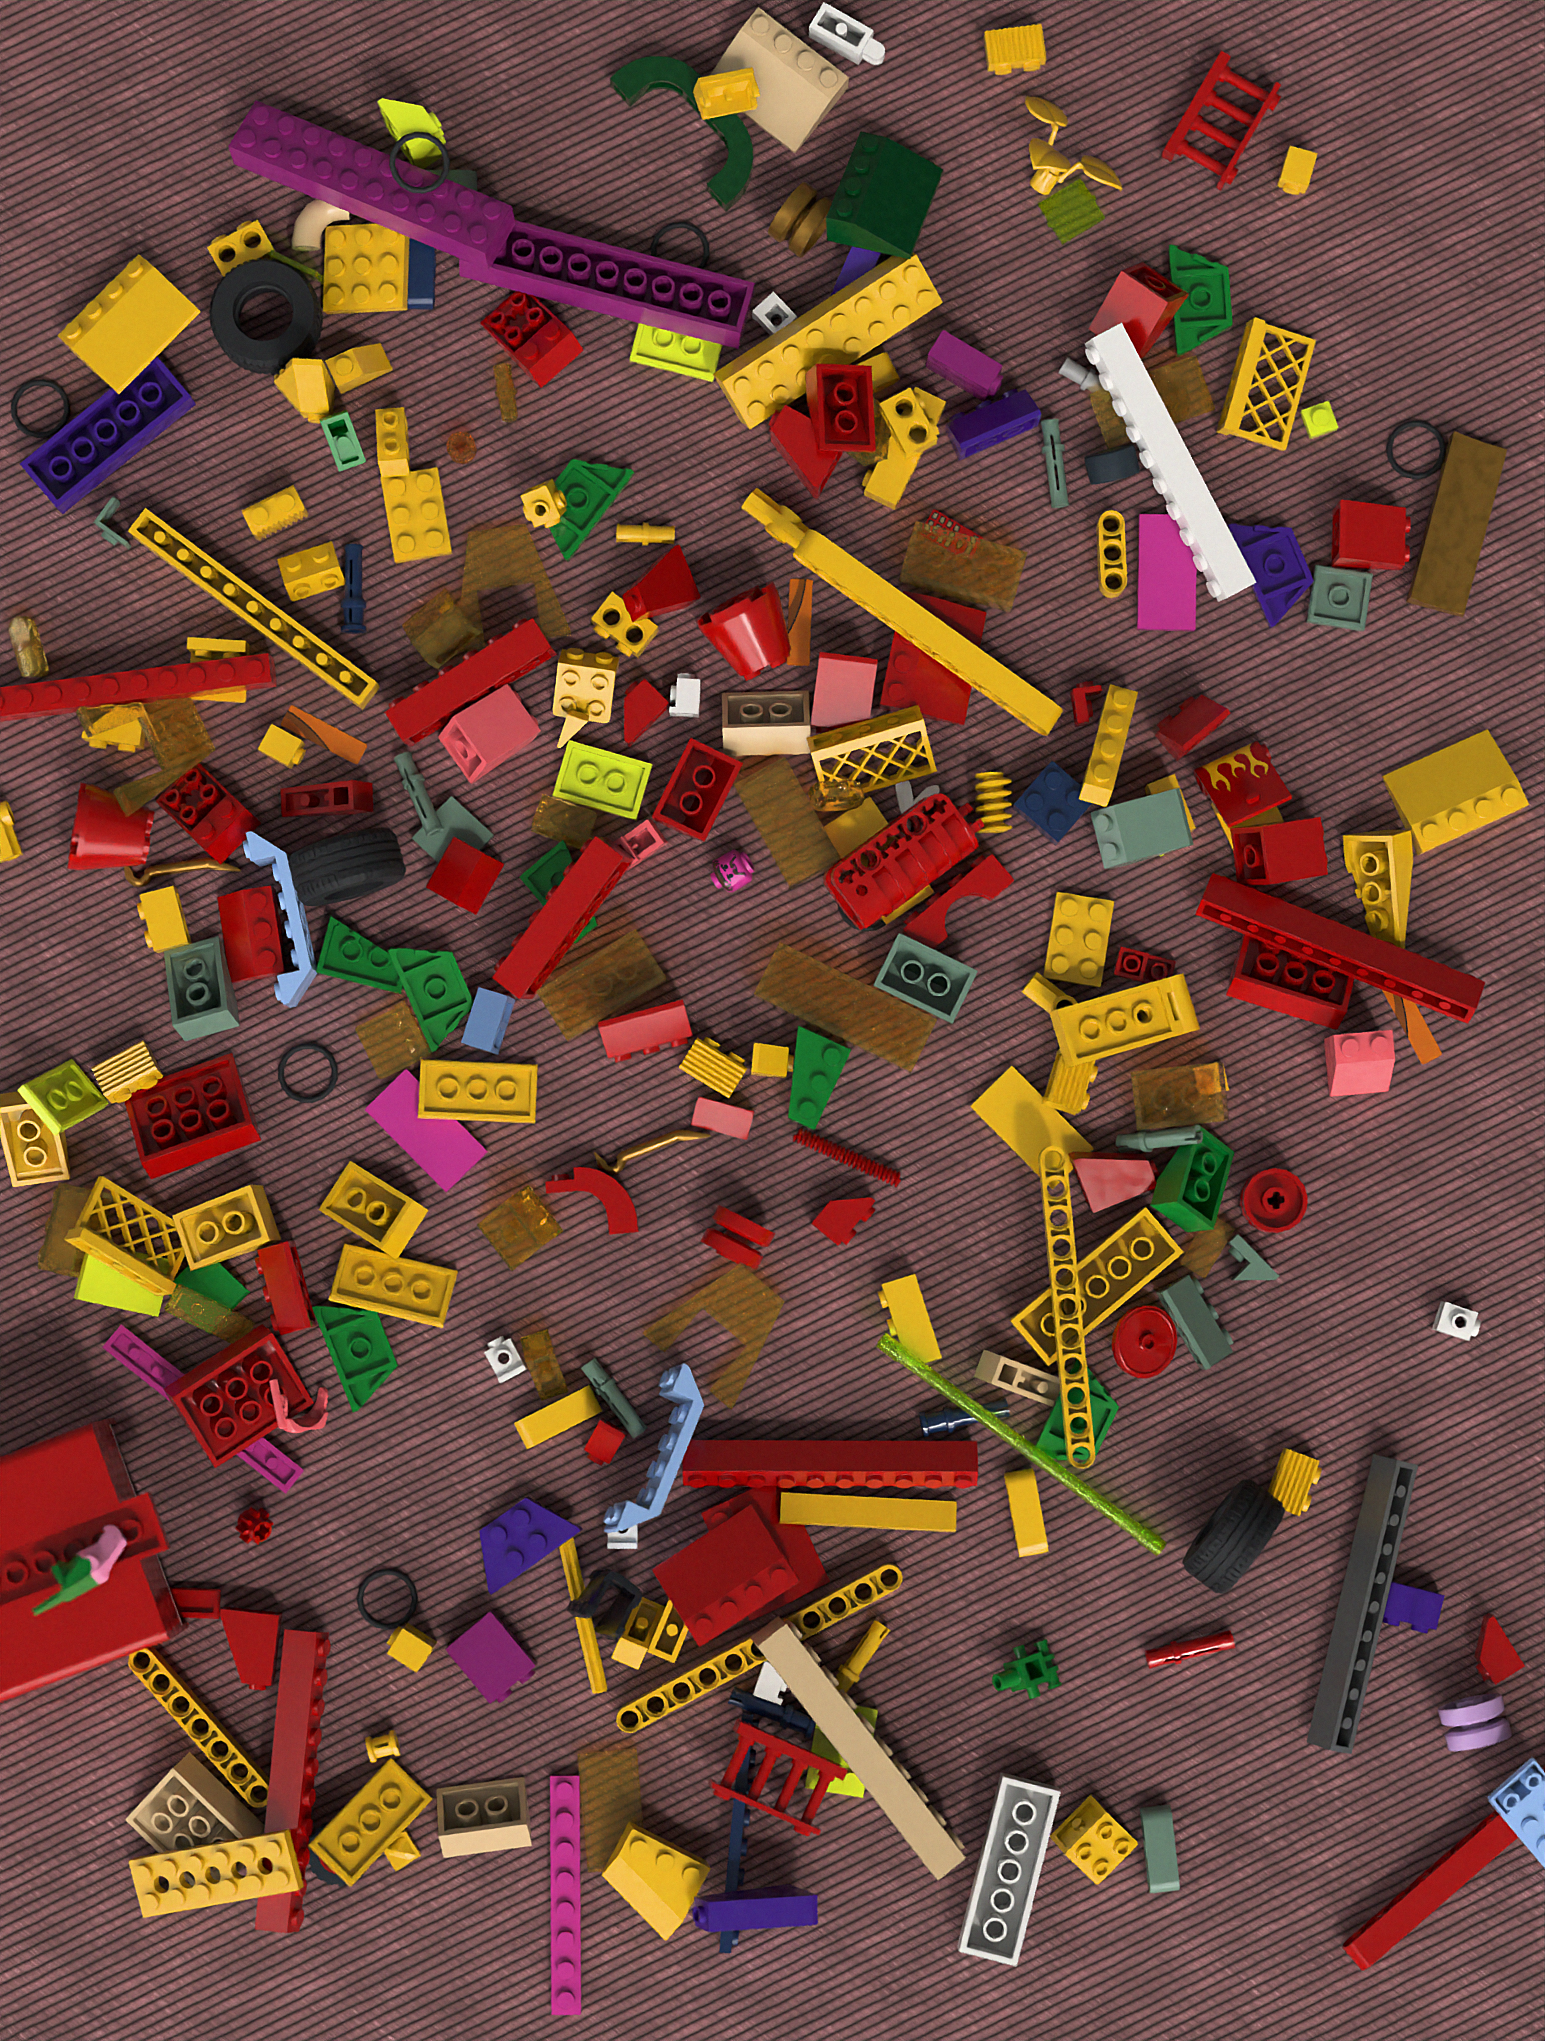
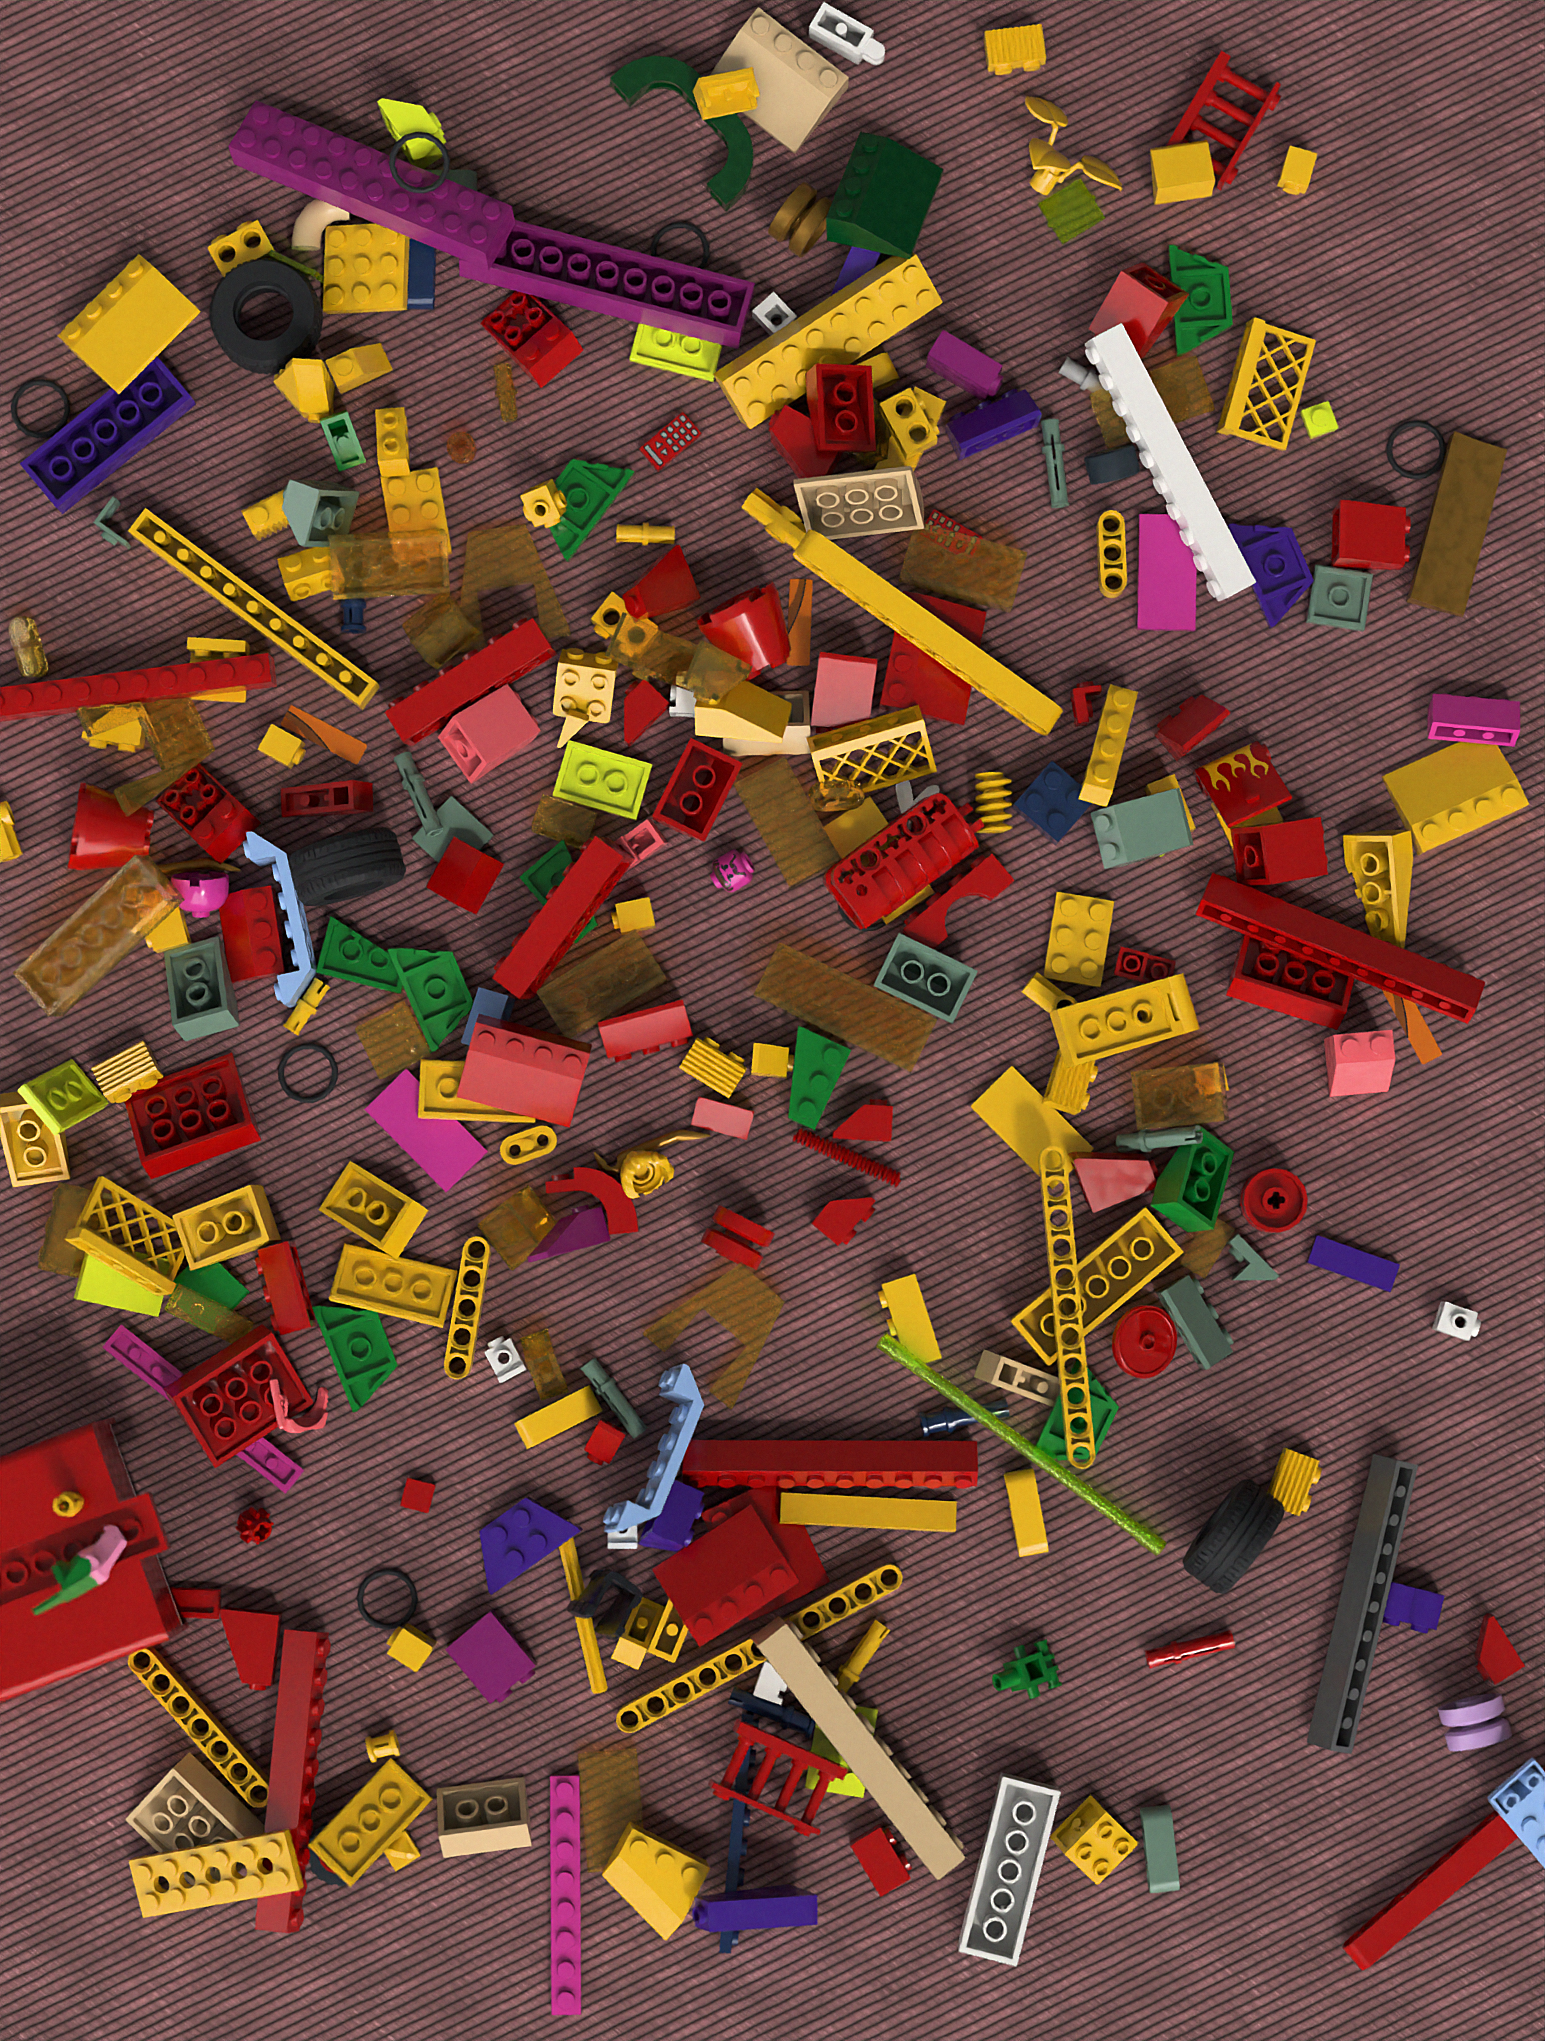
(72, 1508): none -> yellow pin
(98, 936): none -> clear yellow brick
(201, 891): none -> dark pink cylinder
(306, 1006): none -> yellow pin
(318, 510): none -> sand green slope
(388, 564): none -> clear yellow brick
(418, 1495): none -> red tile
(460, 1320): none -> yellow beam
(524, 1070): none -> slope
(529, 1146): none -> yellow plate
(574, 1232): none -> magenta slope
(633, 915): none -> yellow brick
(644, 1172): none -> yellow hair
(670, 441): none -> red tile
(673, 1526): none -> dark purple slope
(675, 661): none -> clear yellow windscreen
(744, 714): none -> yellow slope
(861, 502): none -> tan slope
(868, 1123): none -> red slope
(880, 1859): none -> red brick
(1181, 172): none -> yellow slope
(1353, 1263): none -> dark purple tile
(1473, 719): none -> dark pink brick

